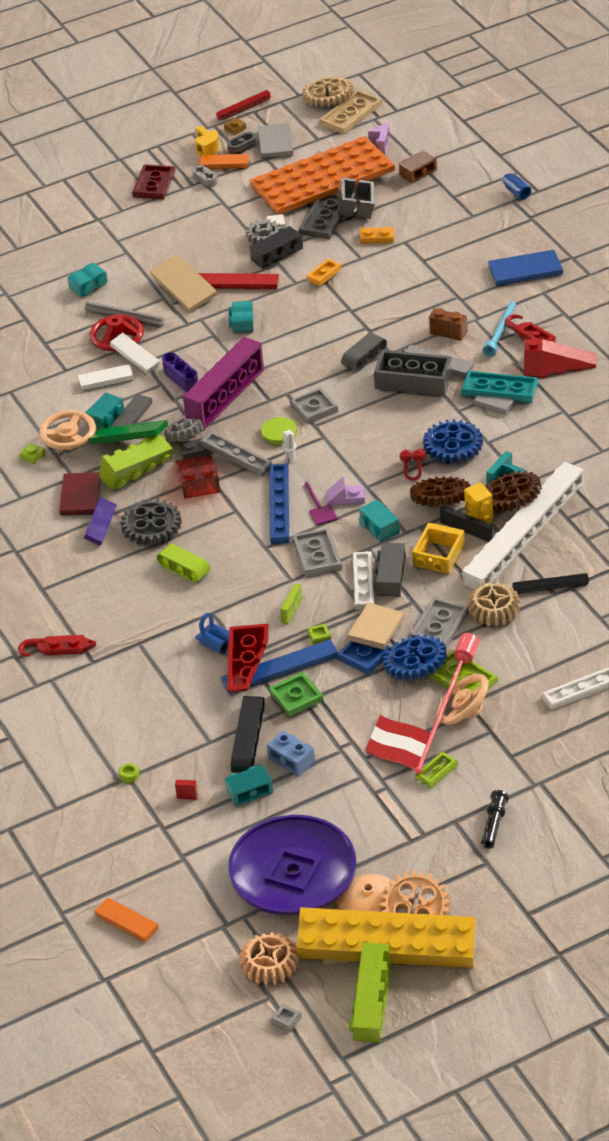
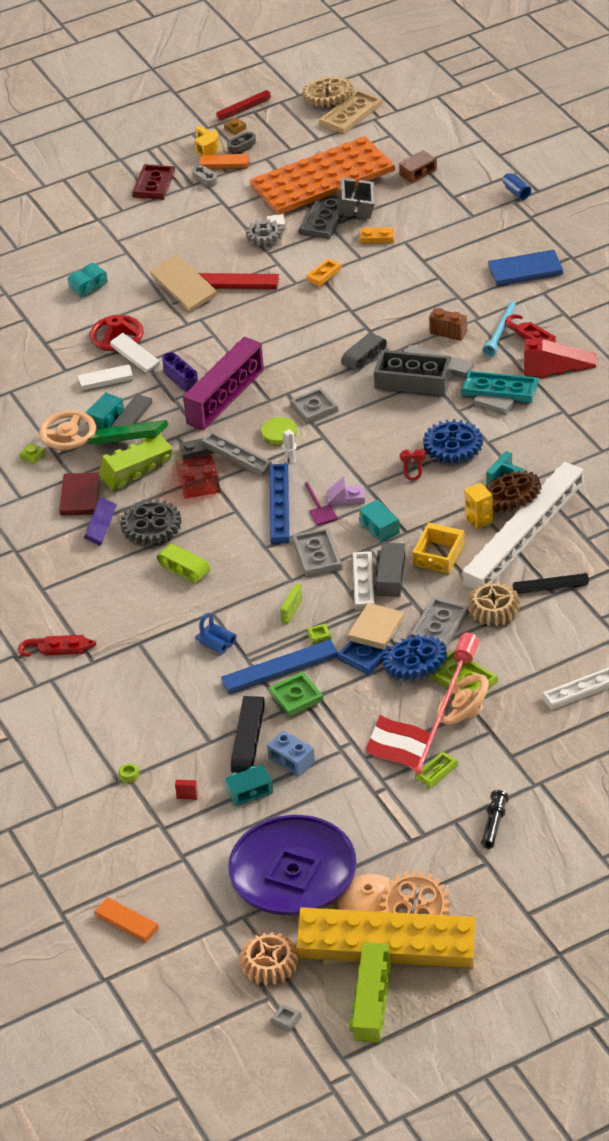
(111, 310): light grey axle -> none
(183, 429): light grey gear -> none
(241, 316): teal brick -> none
(244, 655): red wedge -> none
(275, 140): light grey tile -> none
(276, 247): black brick -> none
(380, 136): lavender slope -> none
(439, 491): reddish brown gear -> none
(466, 522): black tile -> none

